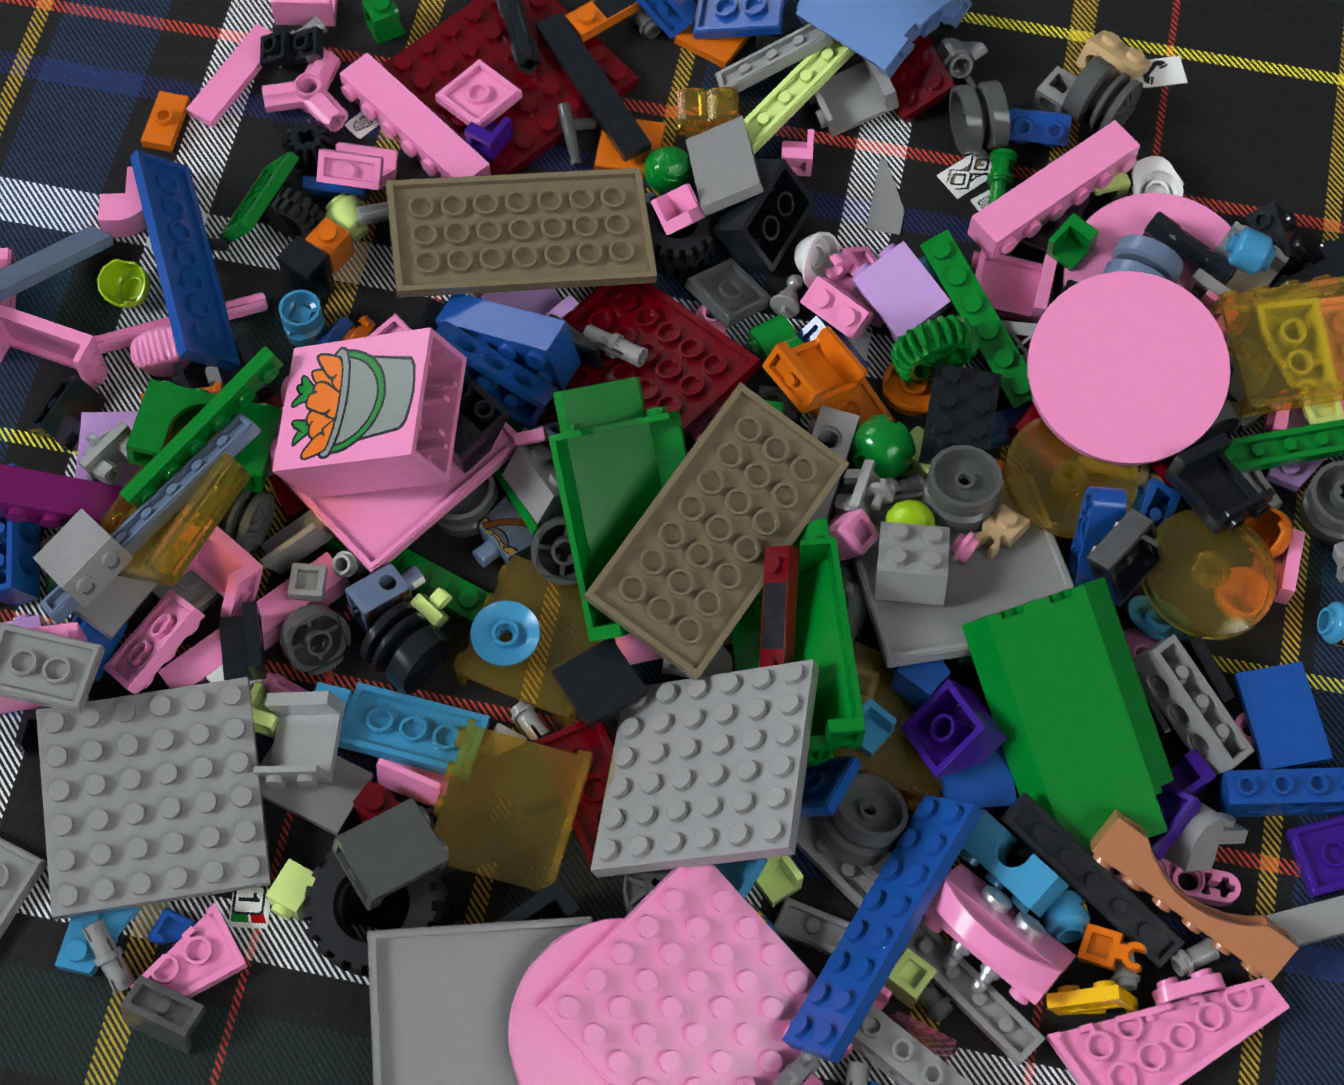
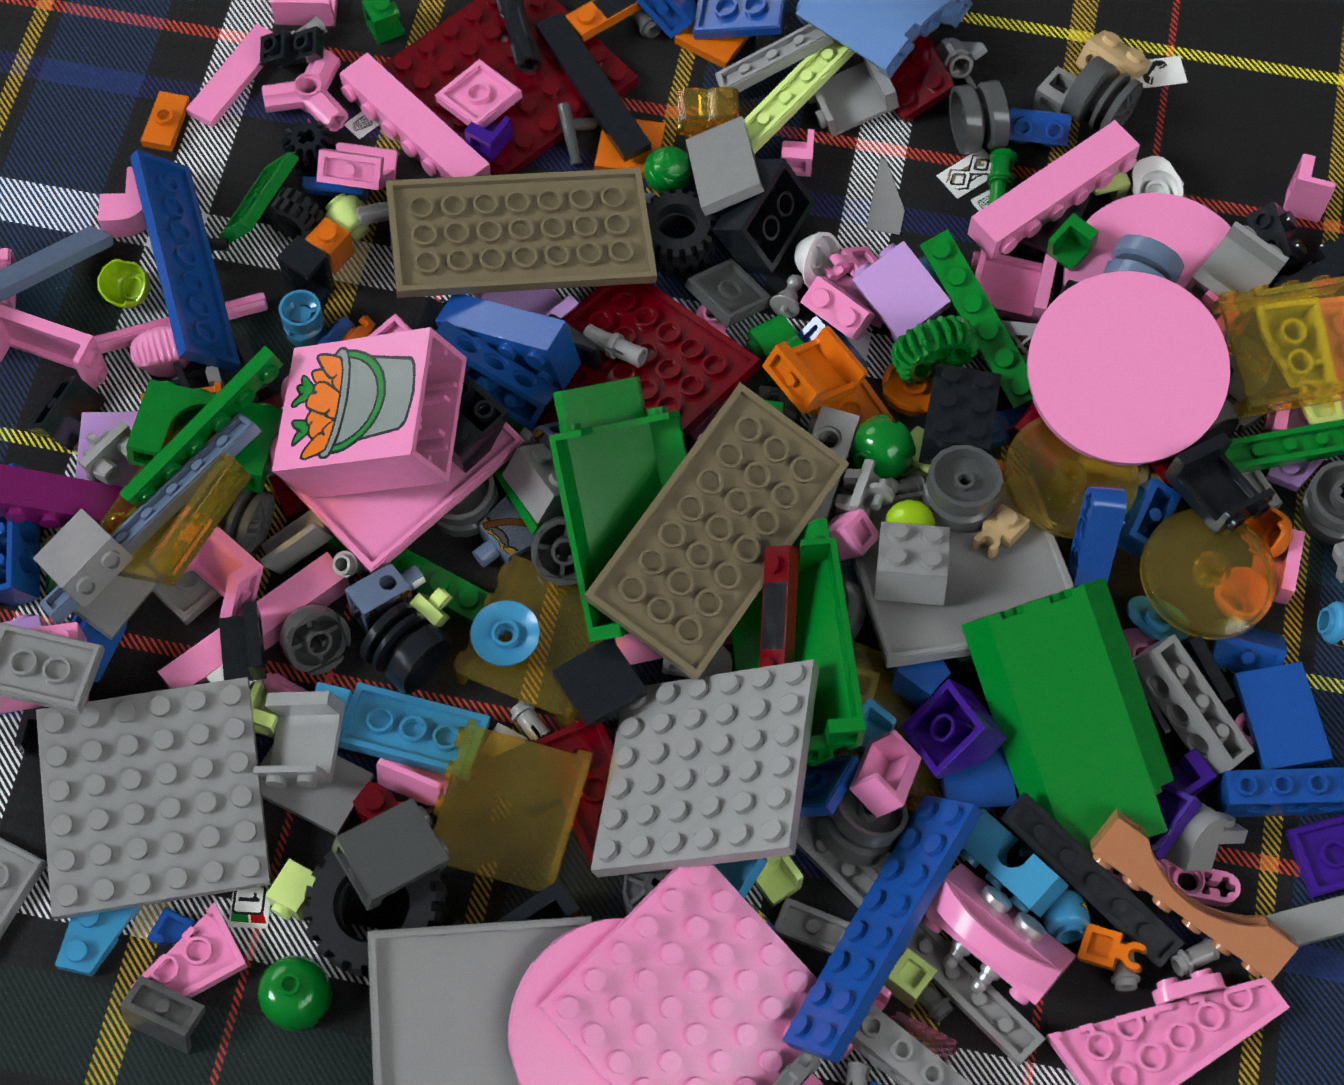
(108, 956): light grey pin -> none
(154, 642): bright pink plate -> none
(294, 993): none -> green cylinder
(307, 582): light grey plate -> none
(530, 437): bright pink tile -> none
(677, 209): bright pink panel -> none
(885, 773): none -> bright pink panel
(964, 547): bright pink plate -> none
(1095, 1000): yellow wing -> none
(1126, 555): black piece -> none
(1189, 248): black axle -> none
(1250, 251): dark azure head -> none
(1250, 651): none -> blue panel
(1307, 195): none -> bright pink panel

